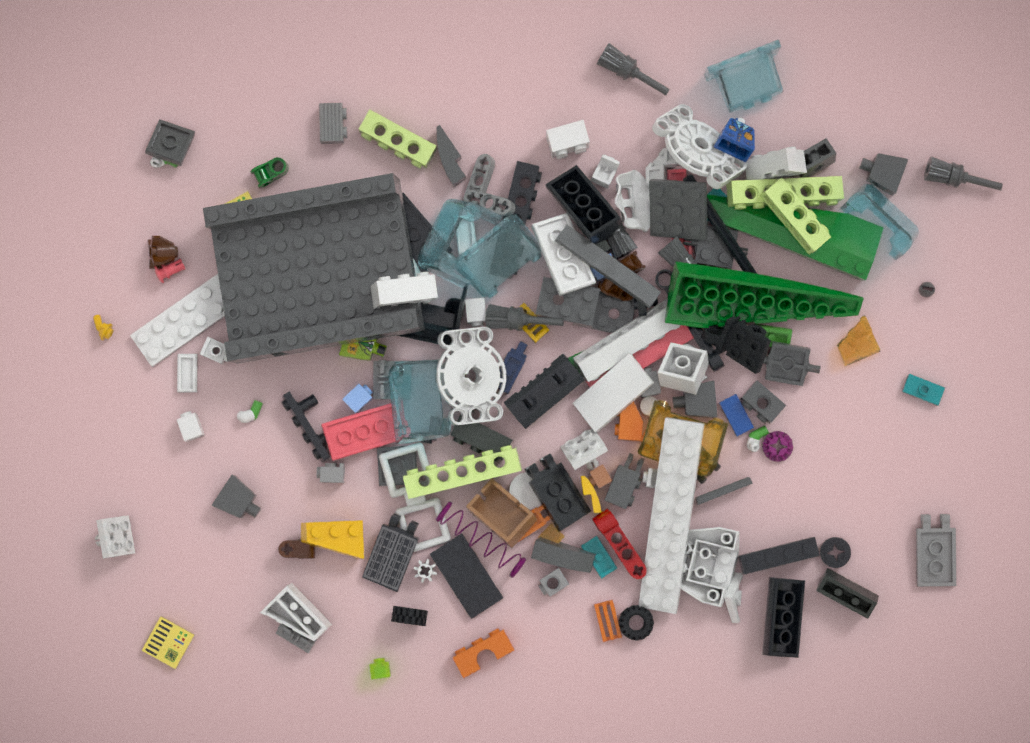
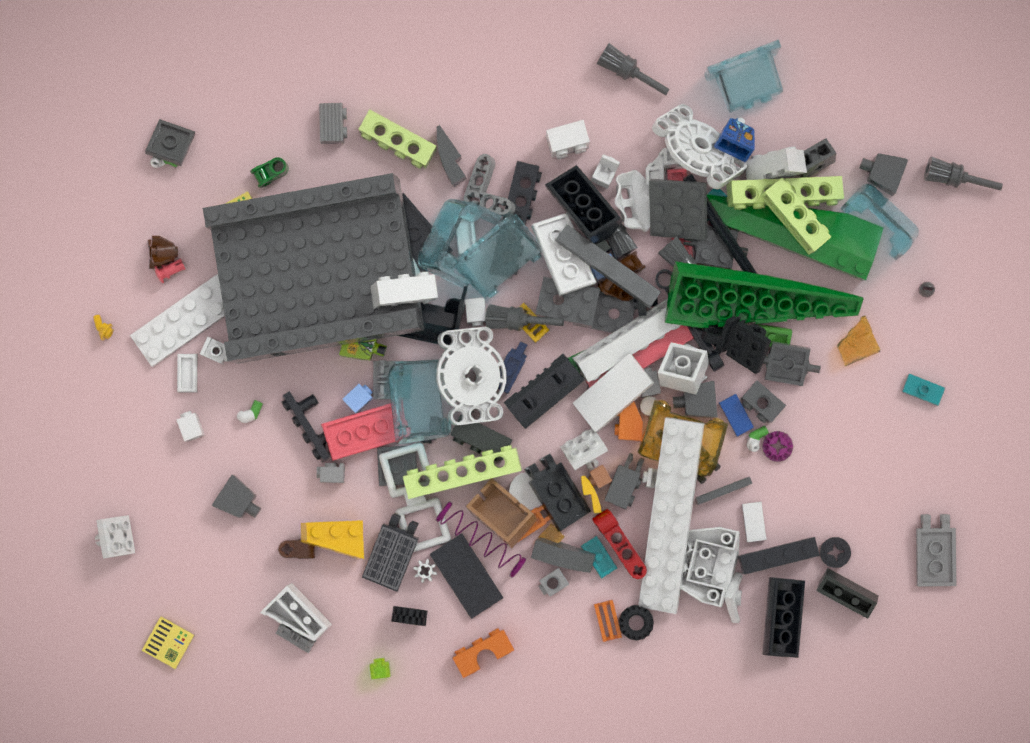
(754, 522): none -> white tile

